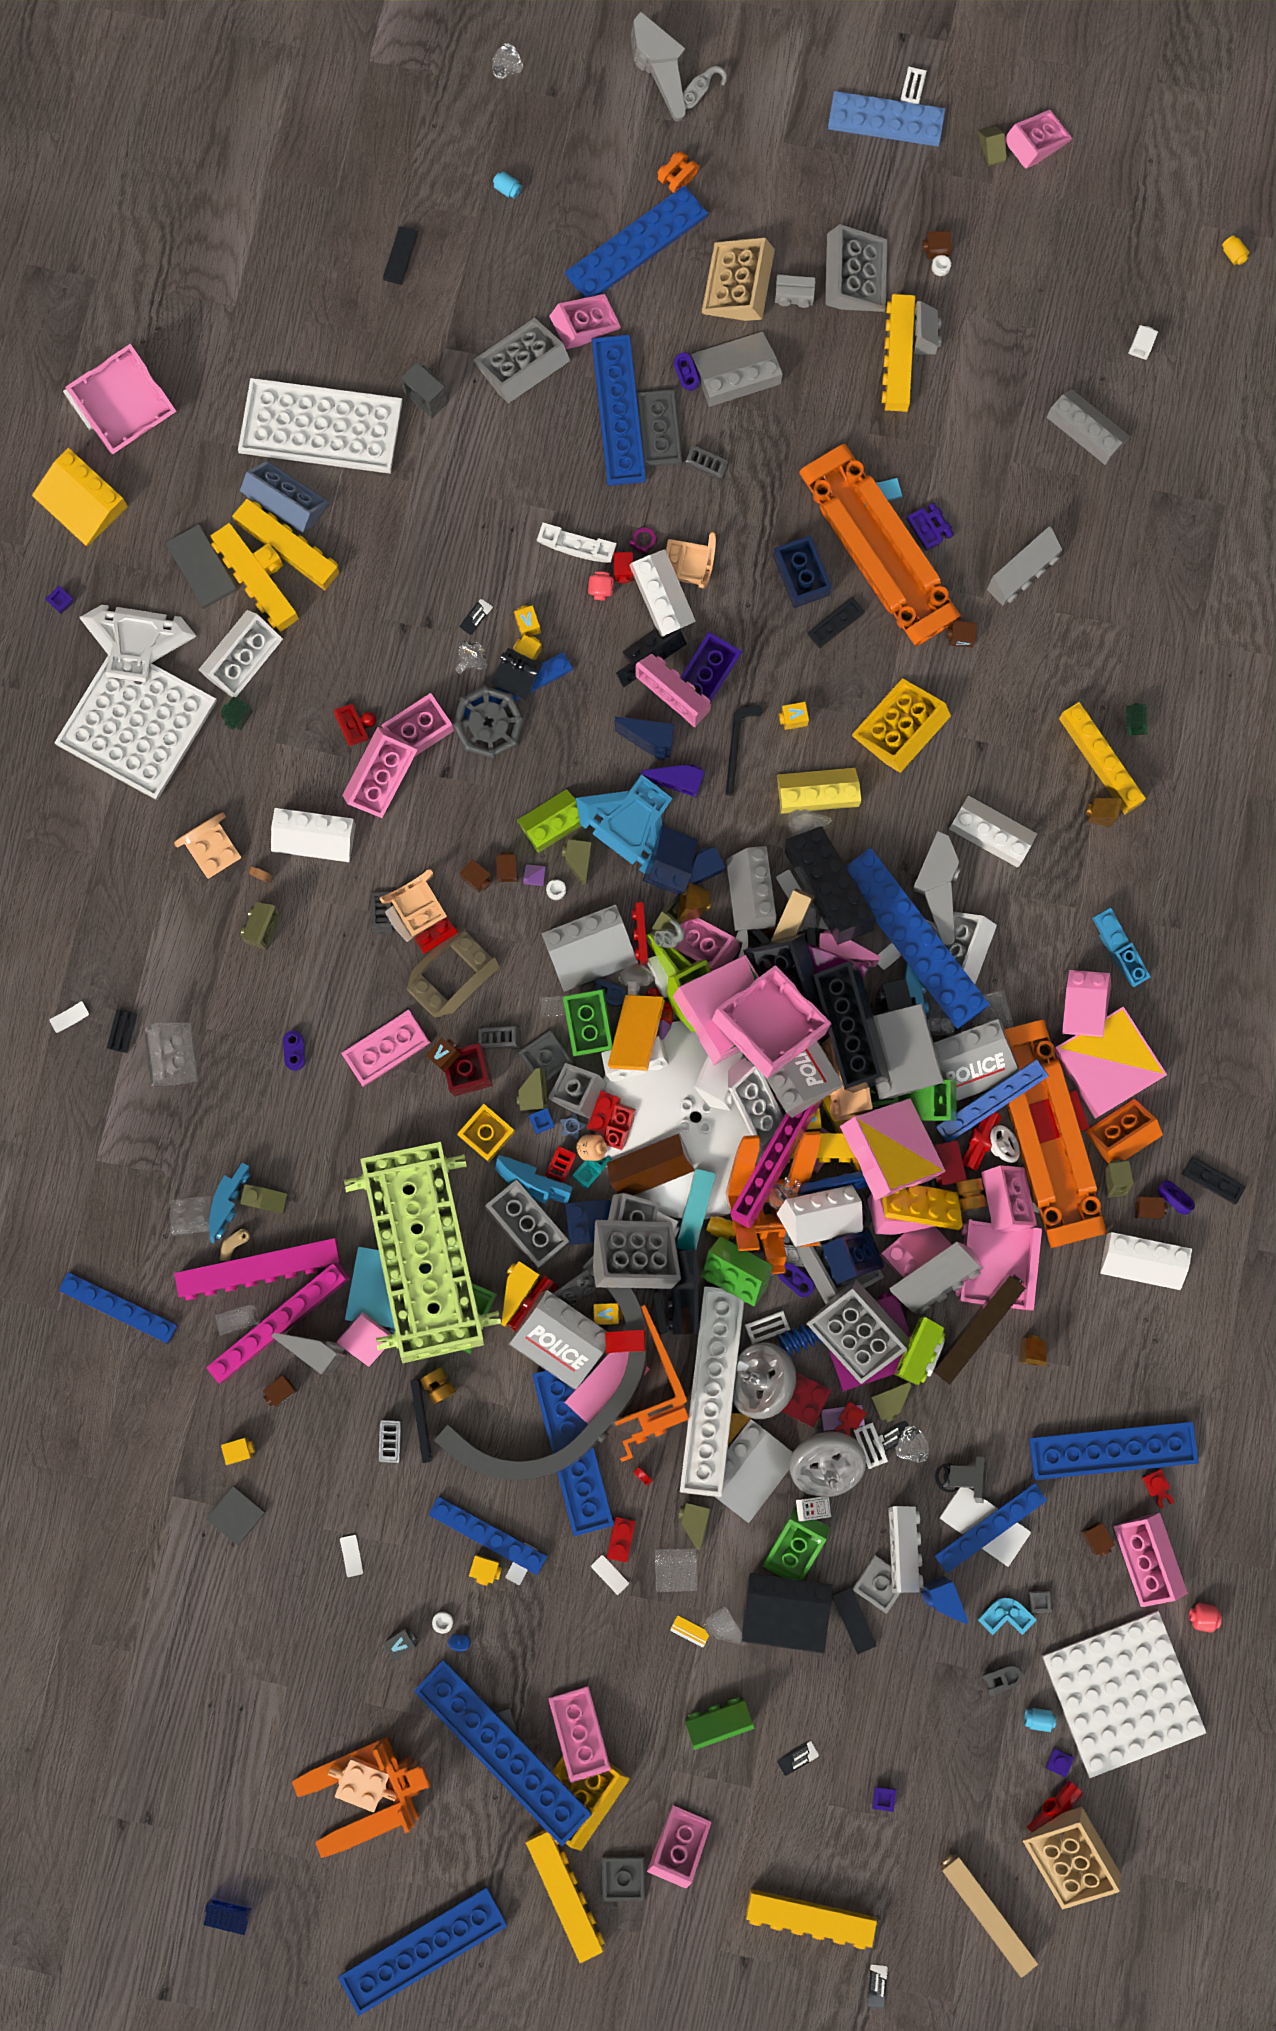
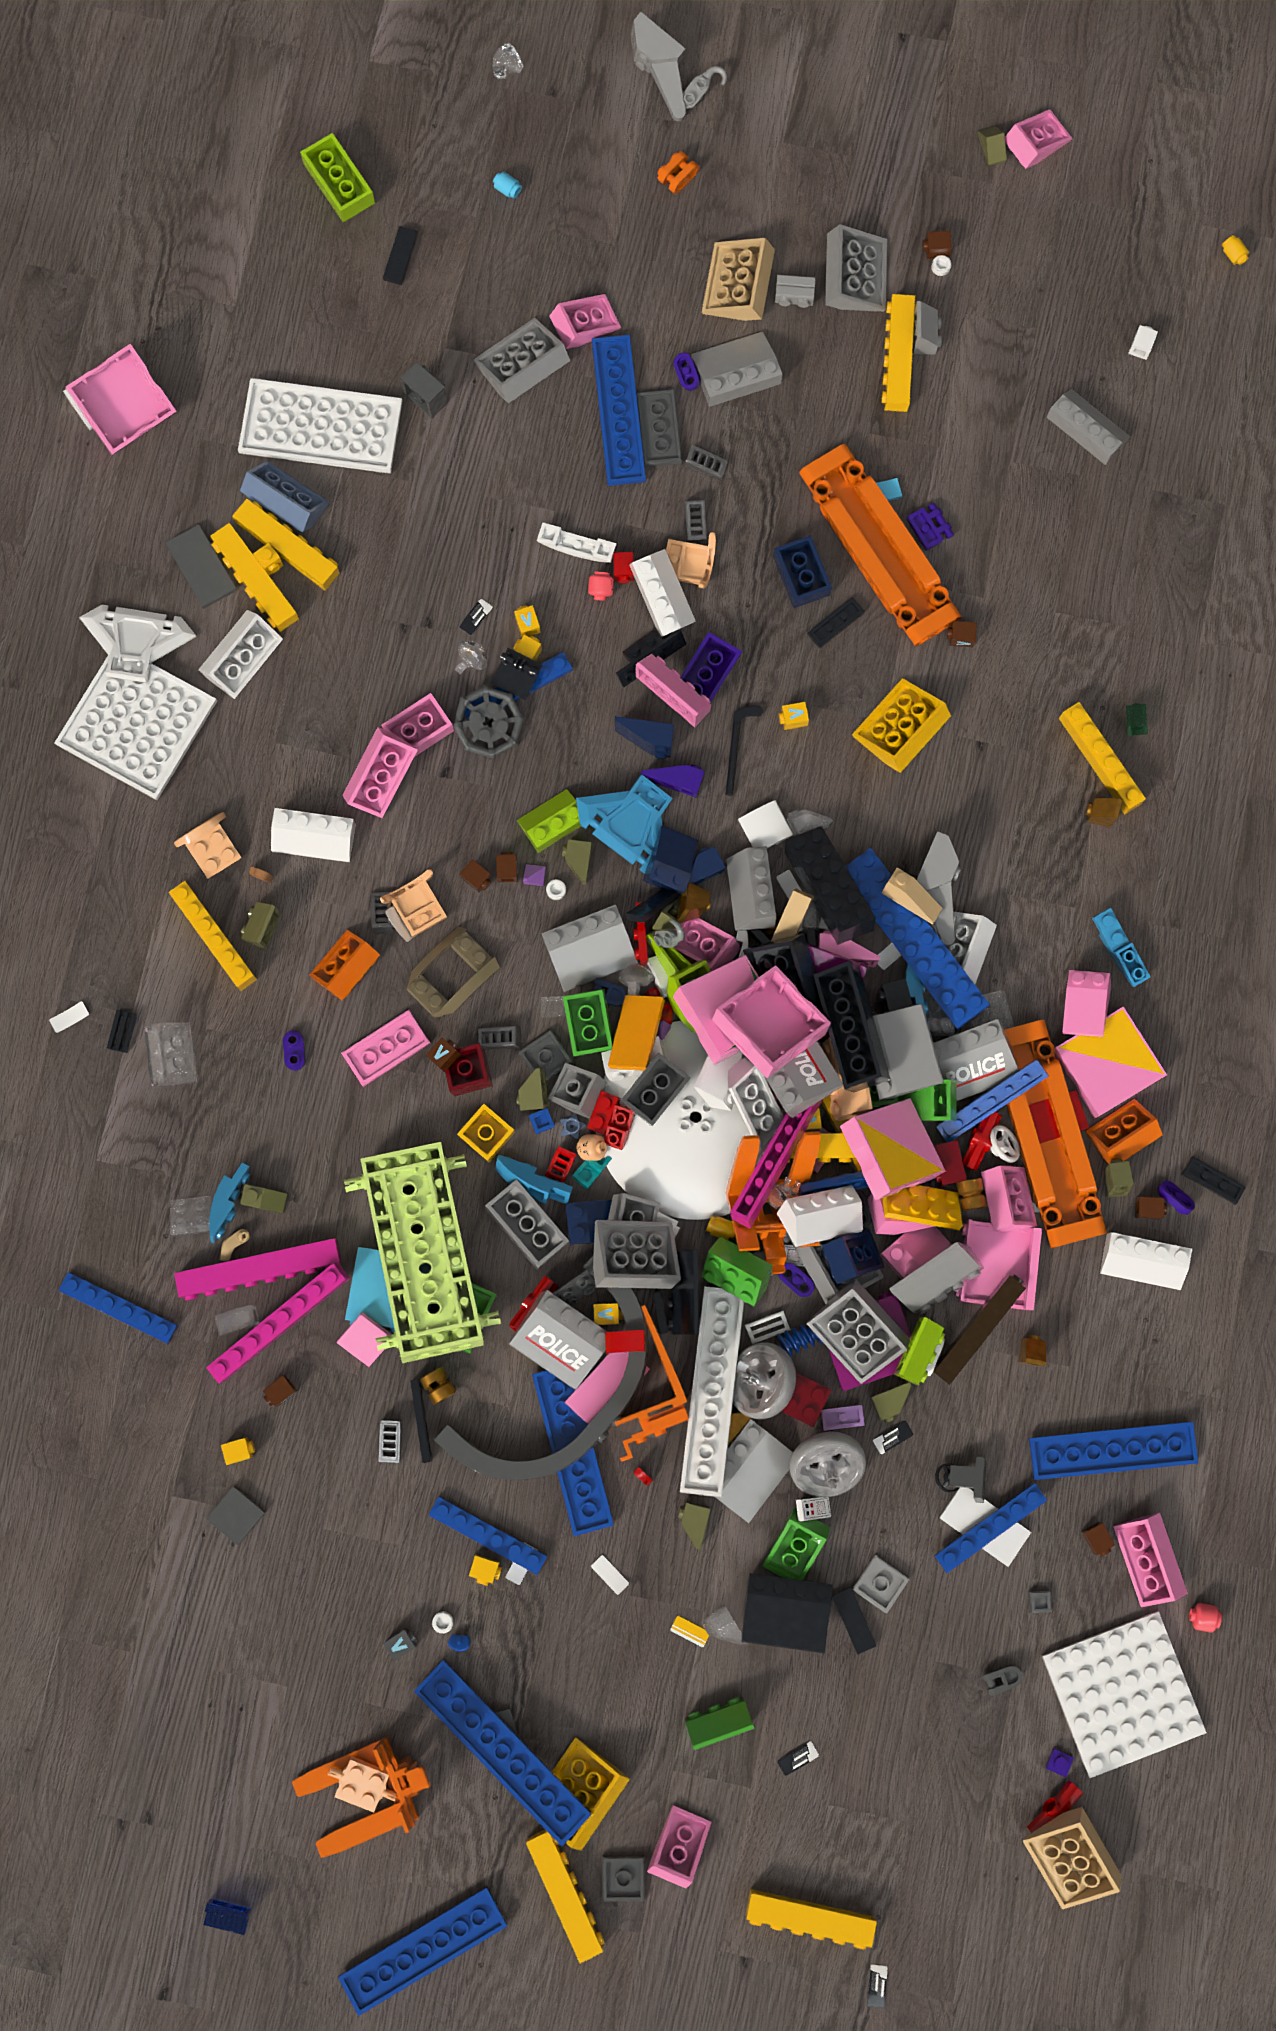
(60, 599): dark purple plate -> none
(79, 497): yellow slope -> none
(212, 936): none -> yellow brick
(235, 713): clear green brick -> none
(318, 1354): light grey slope -> none
(337, 177): none -> lime brick
(344, 965): none -> orange slope
(351, 1555): white sticker -> none
(353, 725): red plate -> none
(435, 935): red plate -> none
(518, 1286): yellow slope -> none
(579, 1734): bright pink tile -> none
(621, 1539): red plate -> none
(633, 543): magenta piece -> none
(636, 243): blue plate -> none
(650, 1166): reddish brown slope -> none
(652, 905): none -> black tile
(655, 1089): none -> dark grey slope
(676, 1570): clear hinge -> none
(695, 504): none -> flat silver slope
(695, 1209): teal slope -> none
(766, 826): none -> white slope
(819, 790): light yellow slope -> none
(851, 1418): red plate -> none
(877, 1462): white tile -> none
(884, 1798): dark purple plate -> none
(886, 118): medium blue plate -> none
(904, 1549): white slope -> none
(911, 895): none -> tan slope
(912, 1445): clear piece -> none
(916, 71): white tile -> none
(944, 1598): blue slope -> none
(988, 1914): tan brick -> none
(993, 831): white slope -> none
(1006, 1610): medium azure plate -> none
(1025, 567): light grey slope -> none
(1039, 1719): medium azure brick -> none
(1157, 1485): red plate -> none

